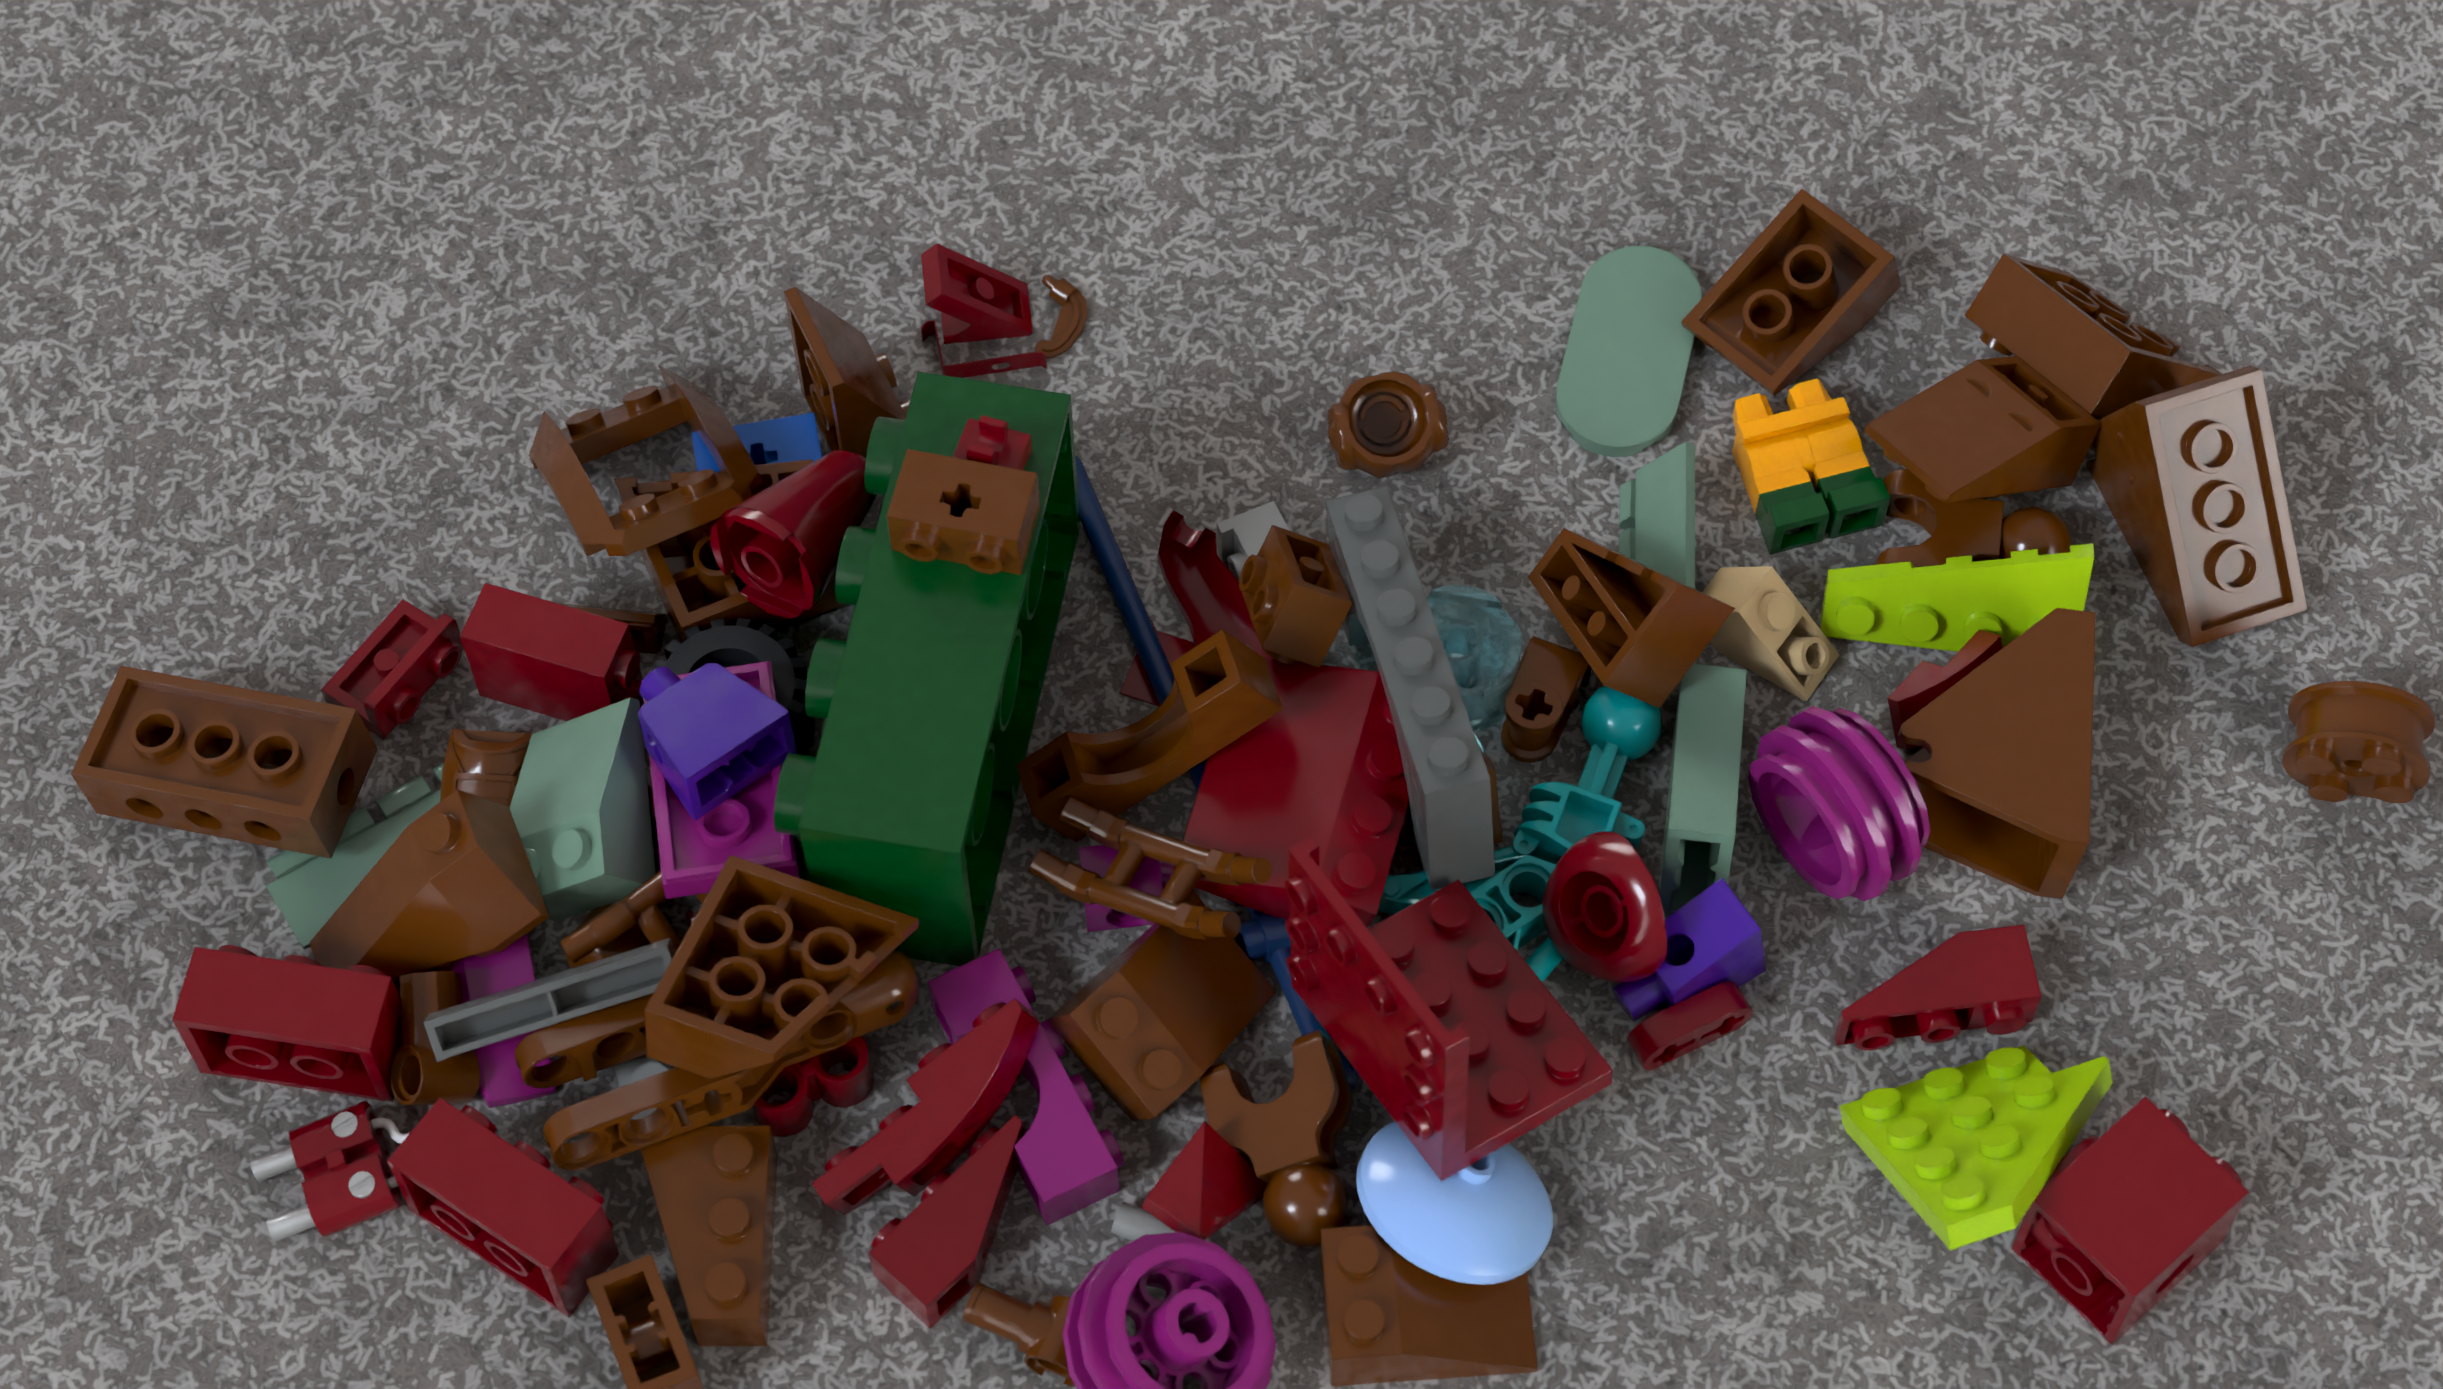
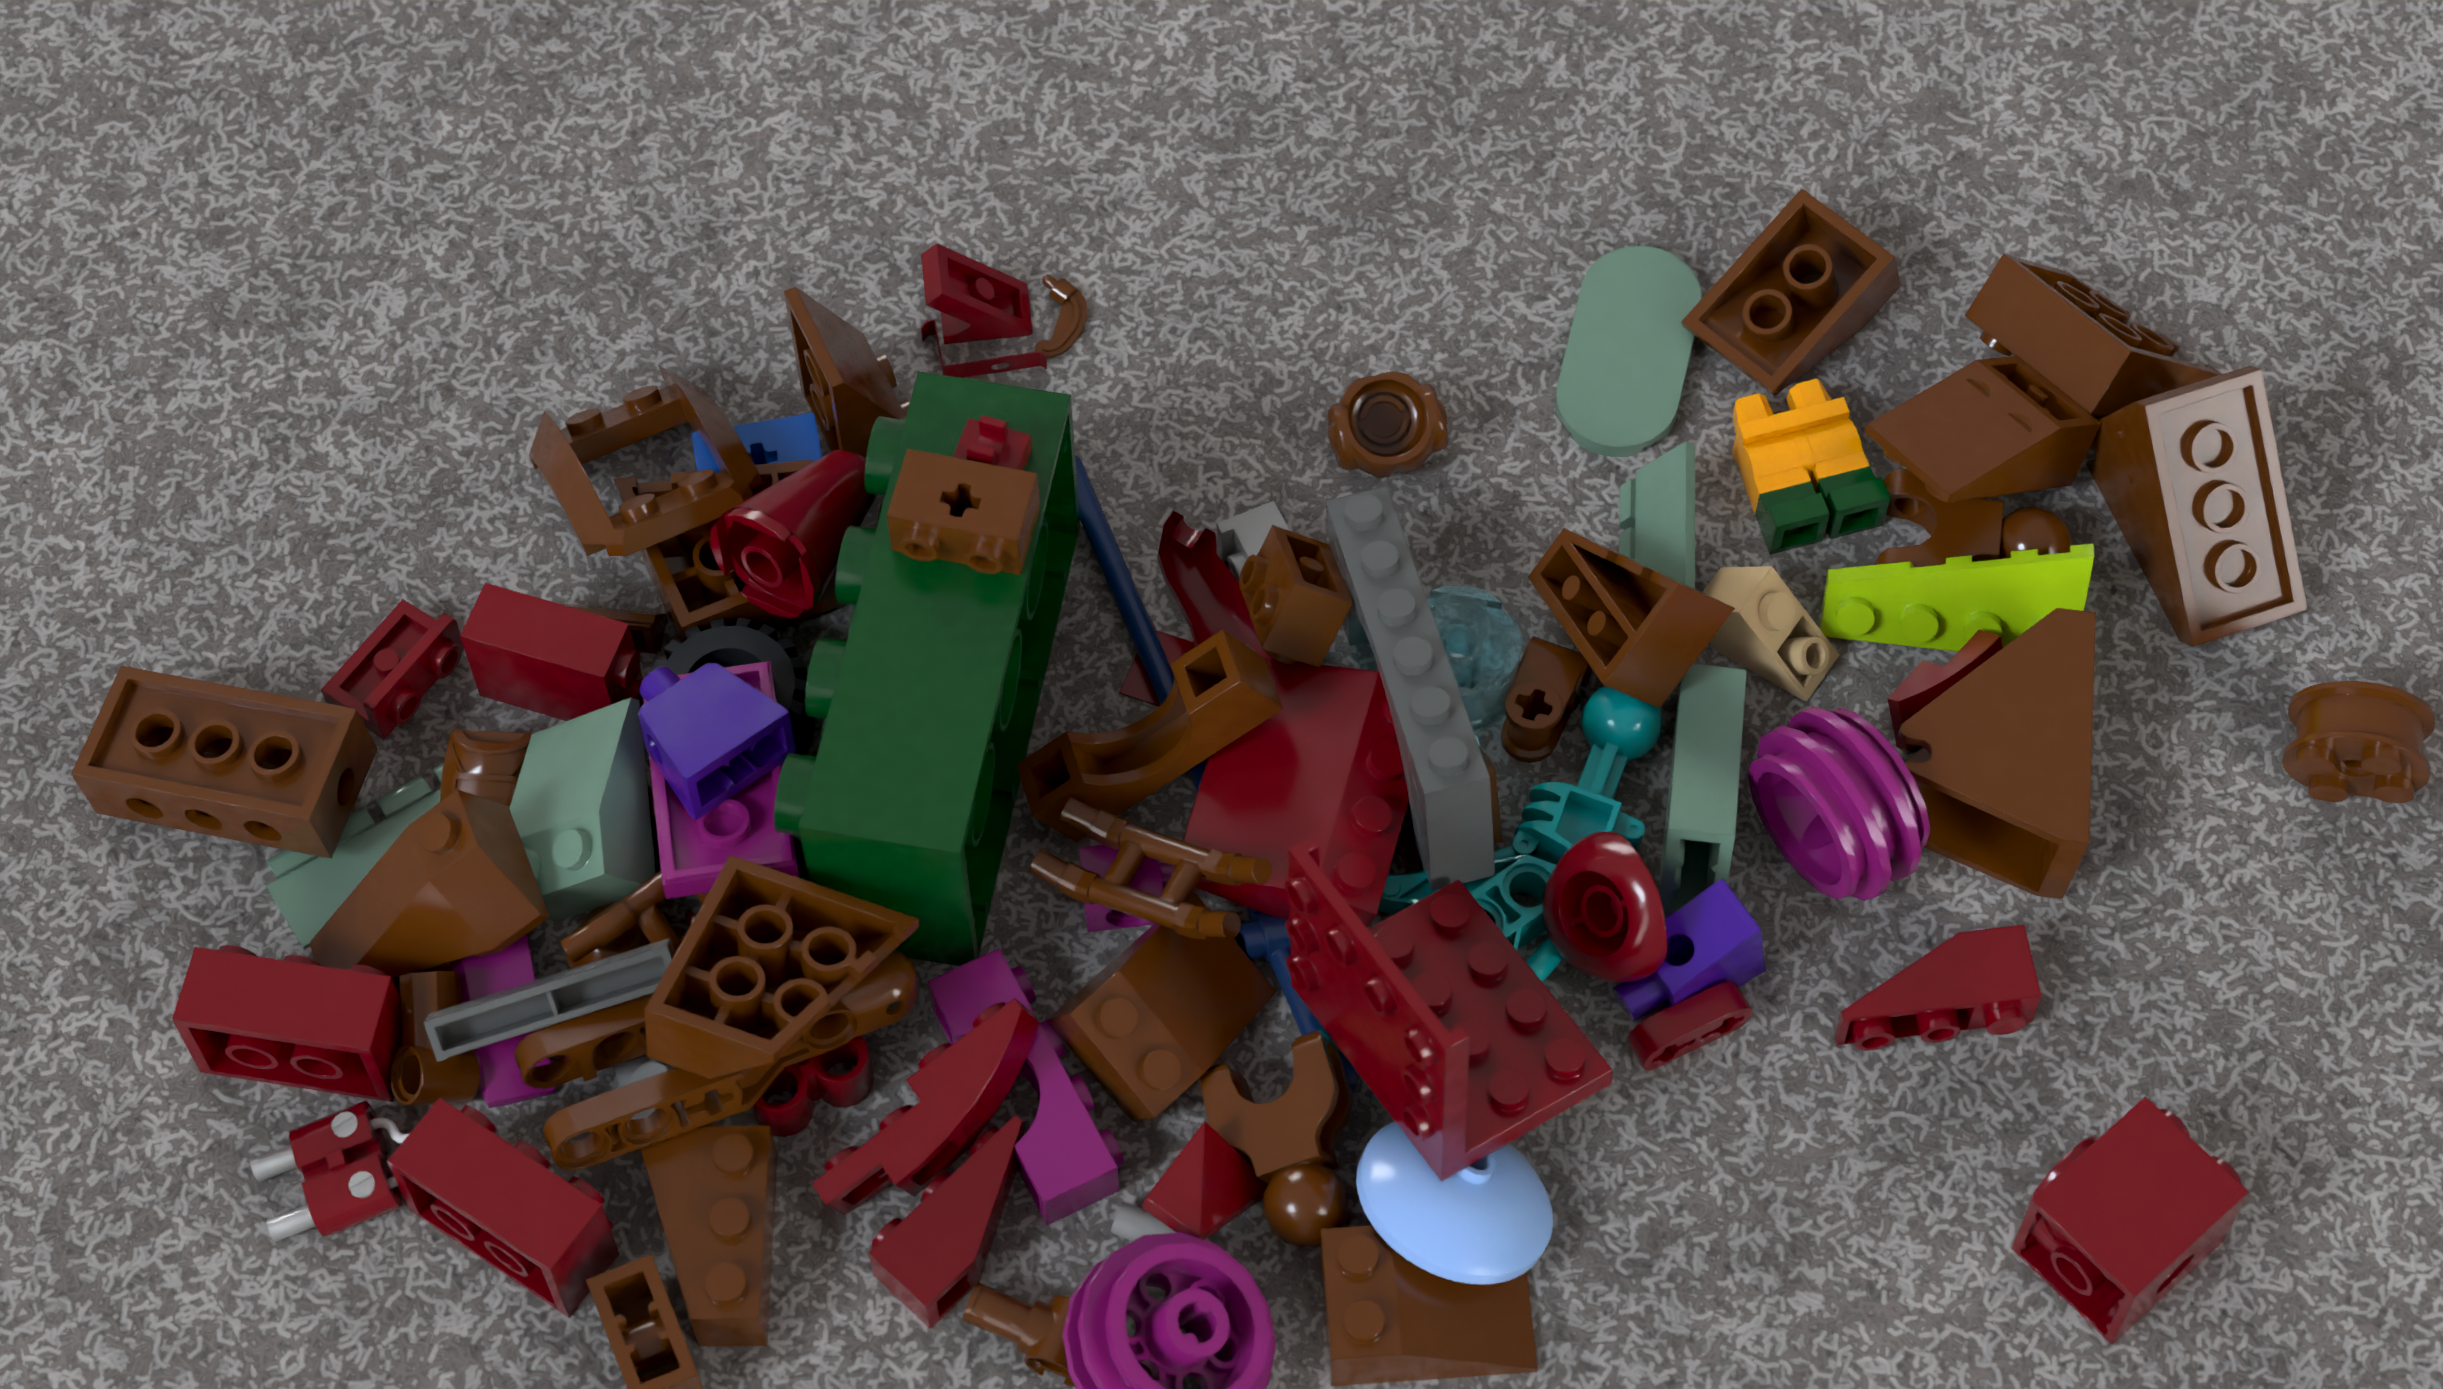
(1976, 1137): lime wing -> none

